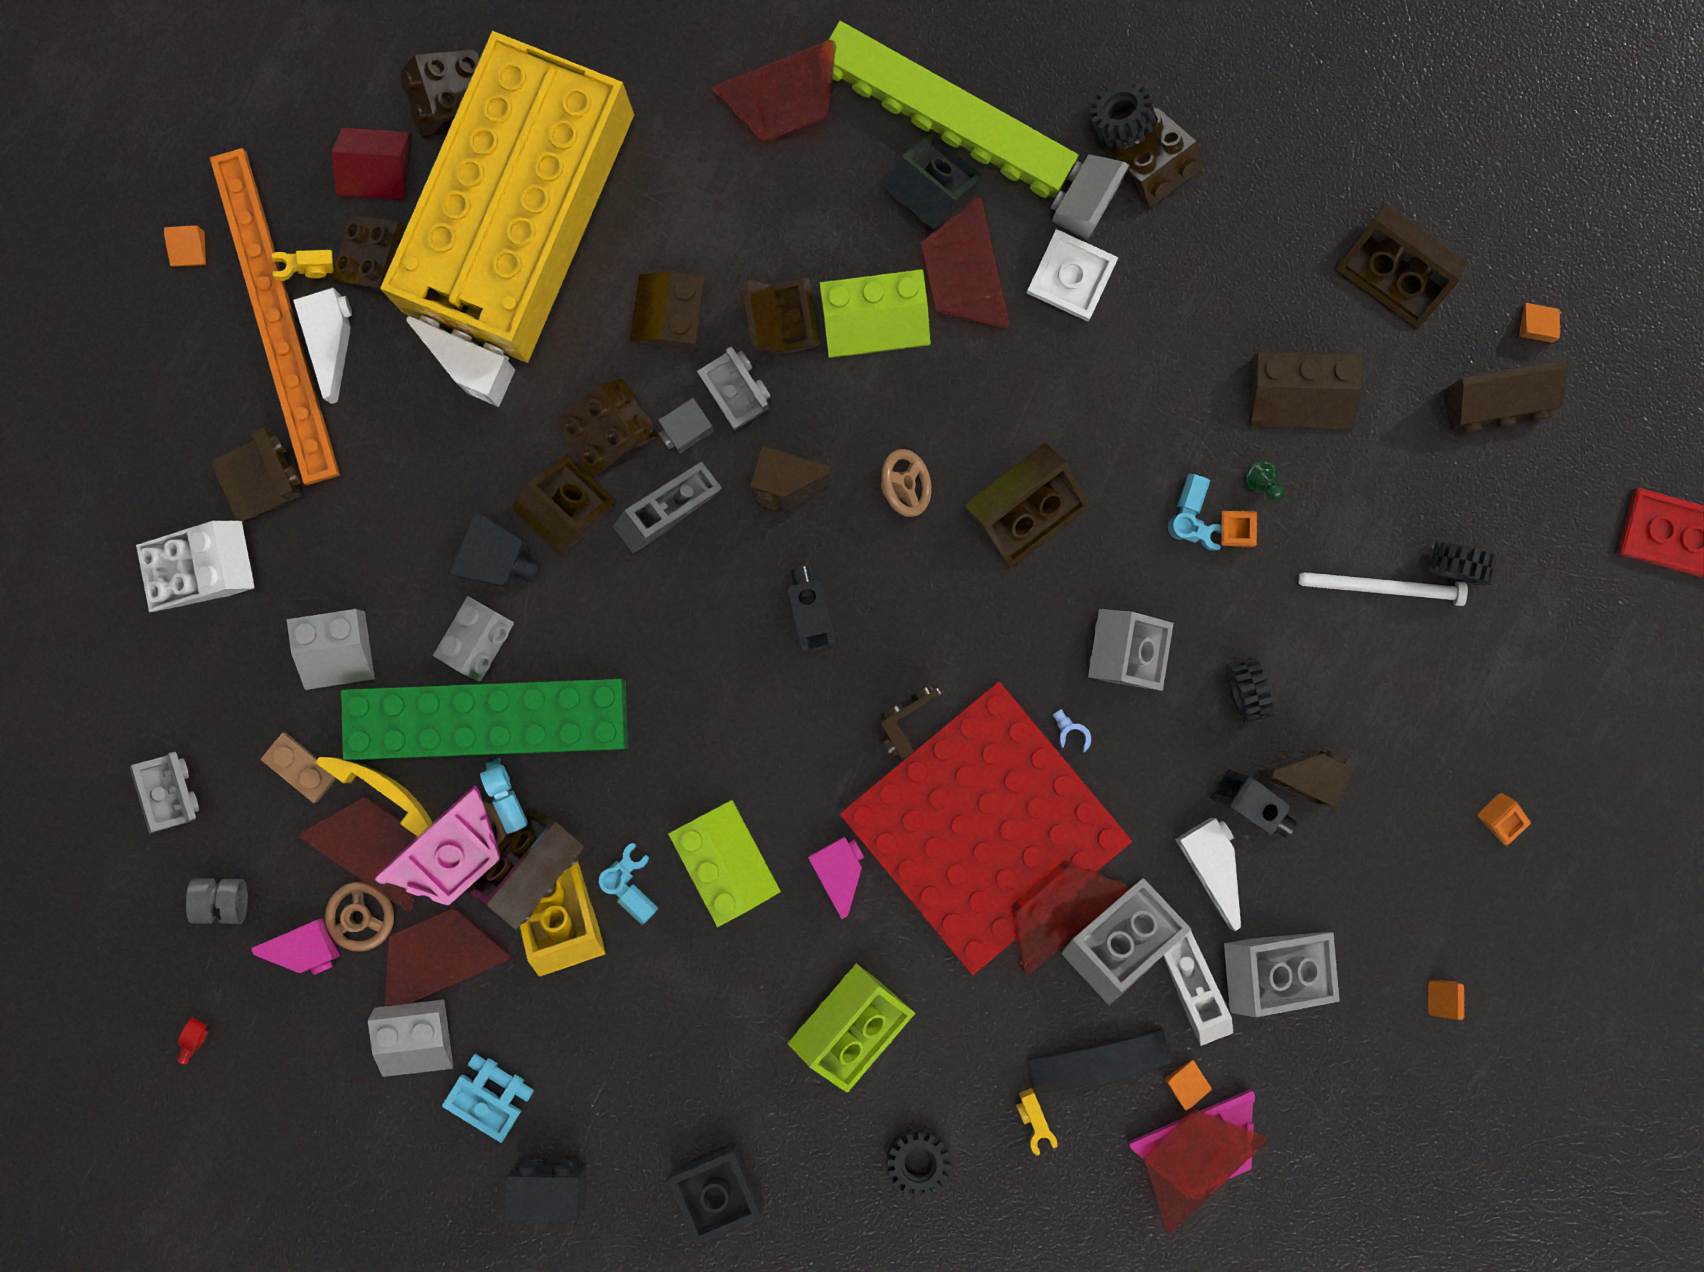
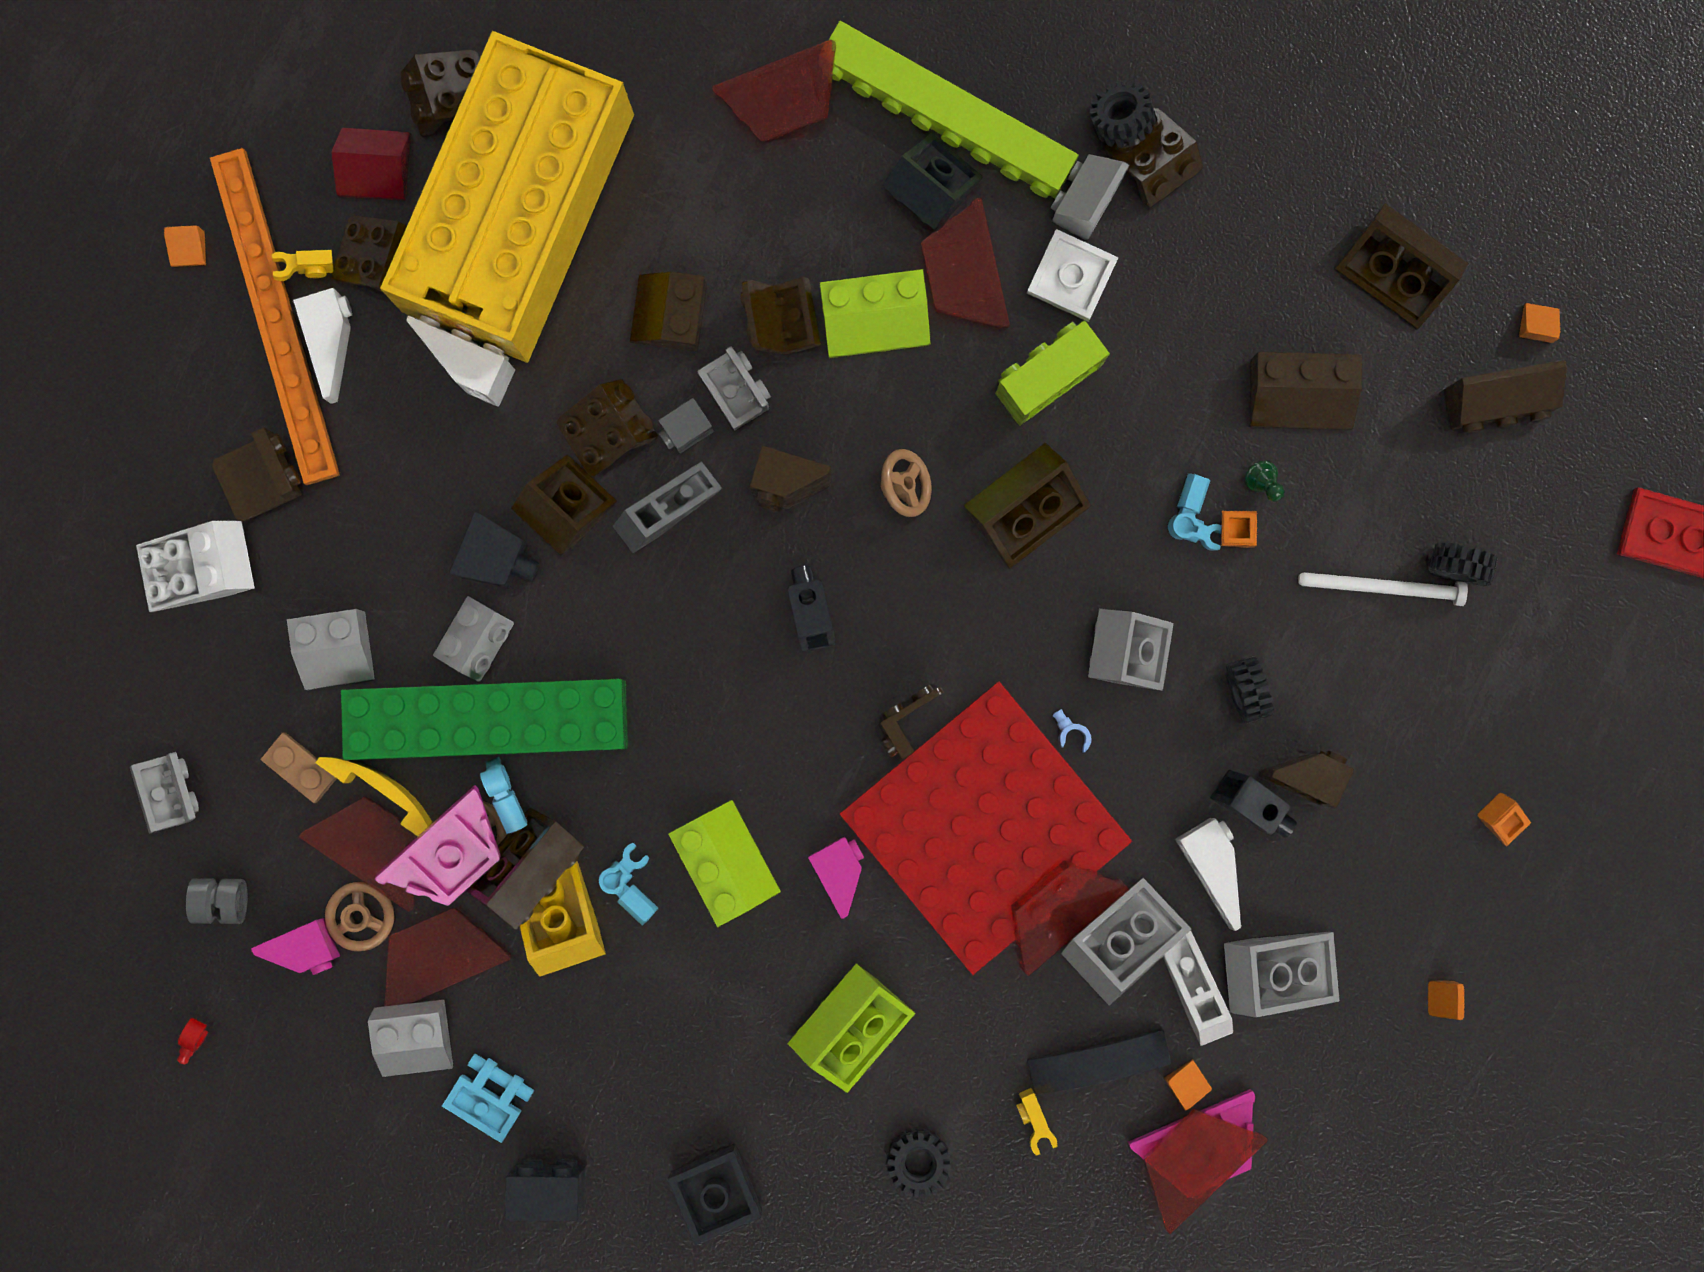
(1051, 371): none -> lime brick

